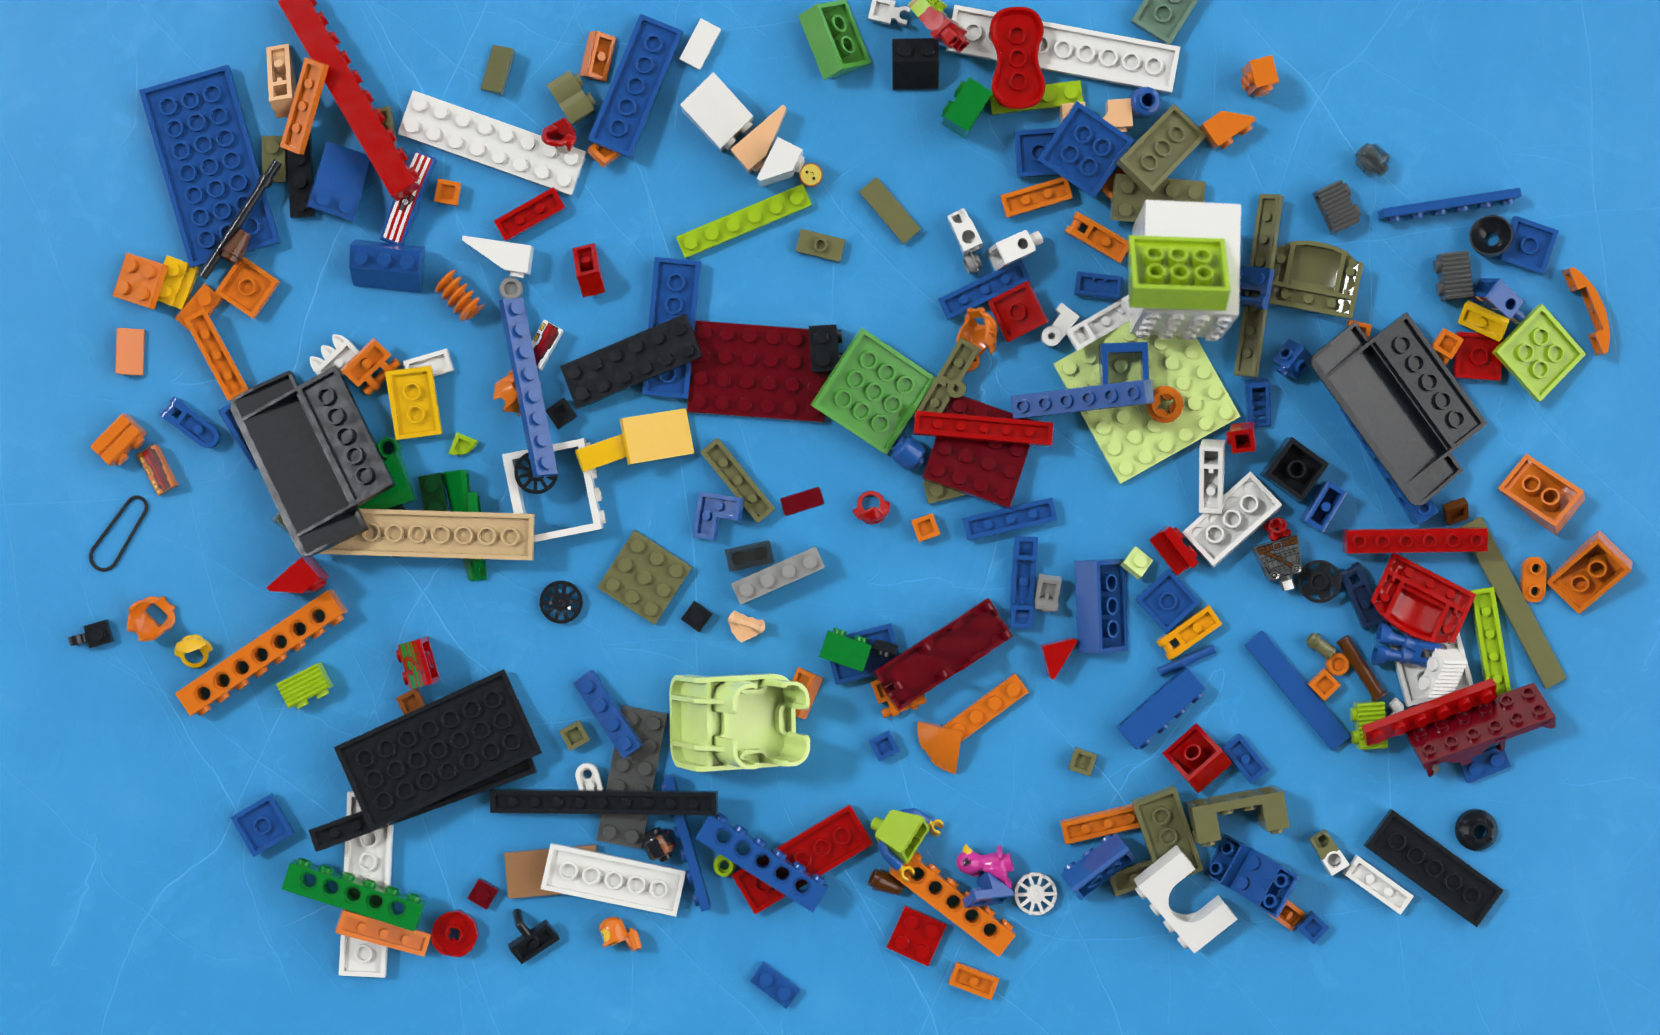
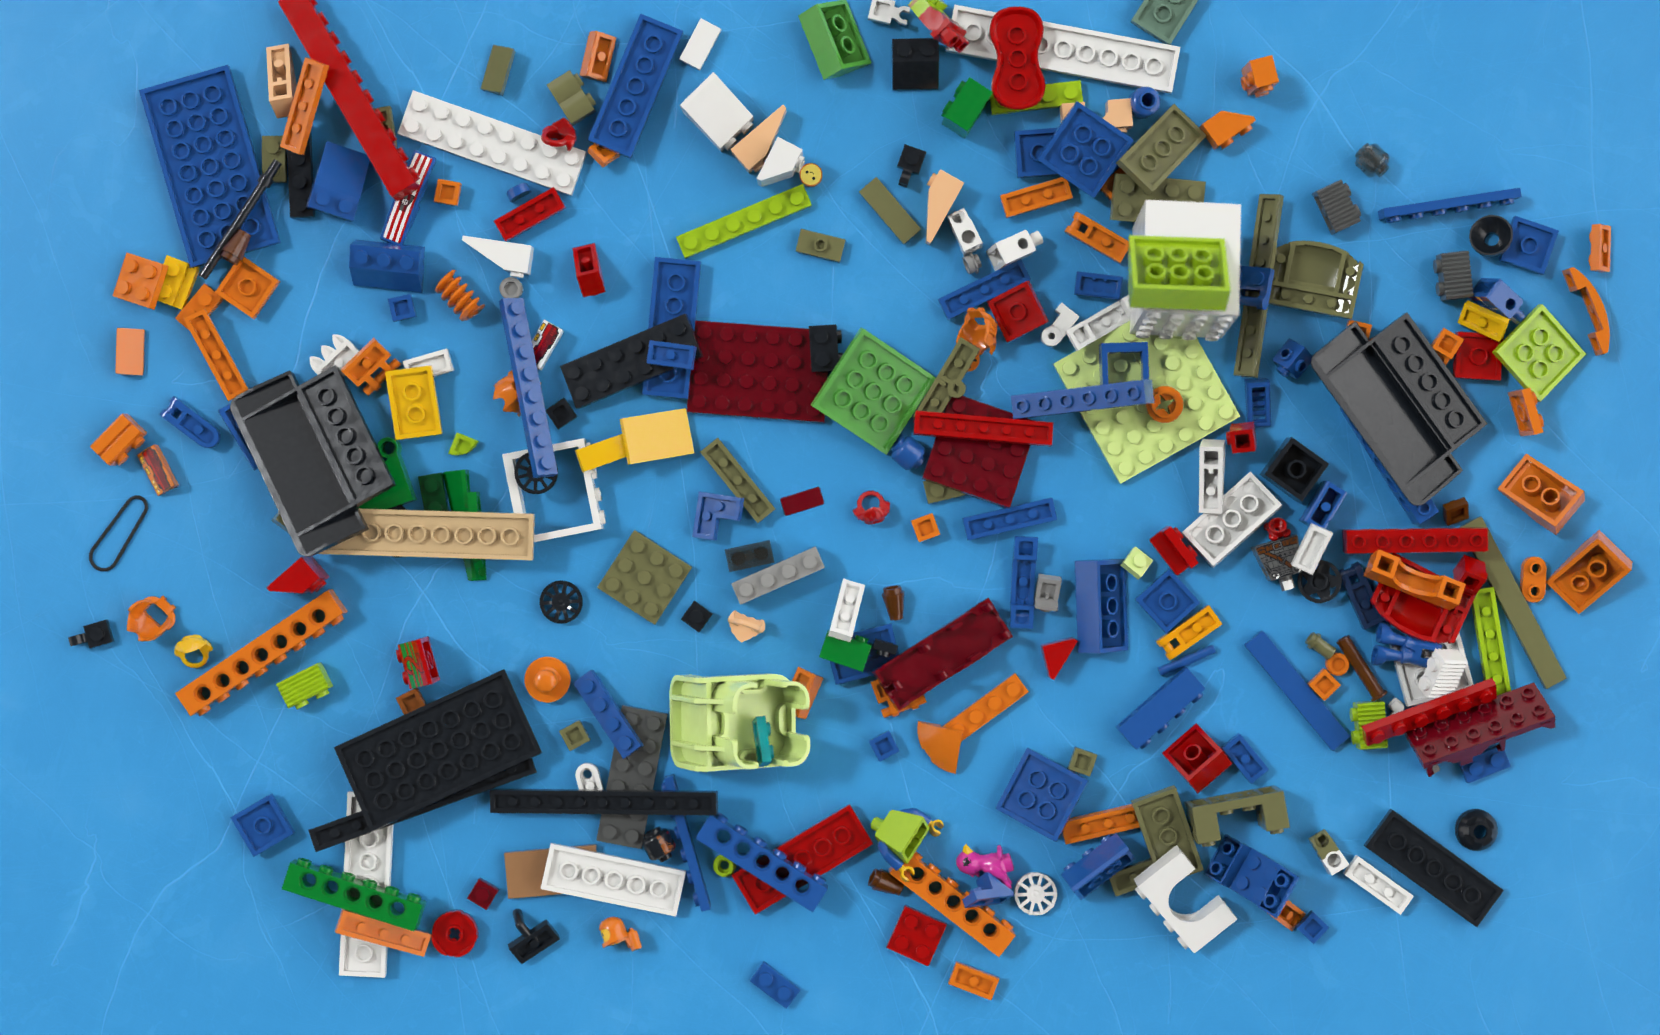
(402, 307): none -> blue plate
(518, 192): none -> blue tile
(547, 679): none -> orange plate
(671, 355): none -> blue plate
(761, 731): none -> teal plate
(846, 610): none -> white plate
(894, 601): none -> reddish brown cone
(910, 162): none -> black plate
(941, 196): none -> light nougat slope
(1042, 794): none -> blue plate
(1311, 548): none -> white tile
(1432, 588): none -> orange arch
(1471, 572): none -> red brick
(1525, 412): none -> orange plate
(1600, 248): none -> orange plate

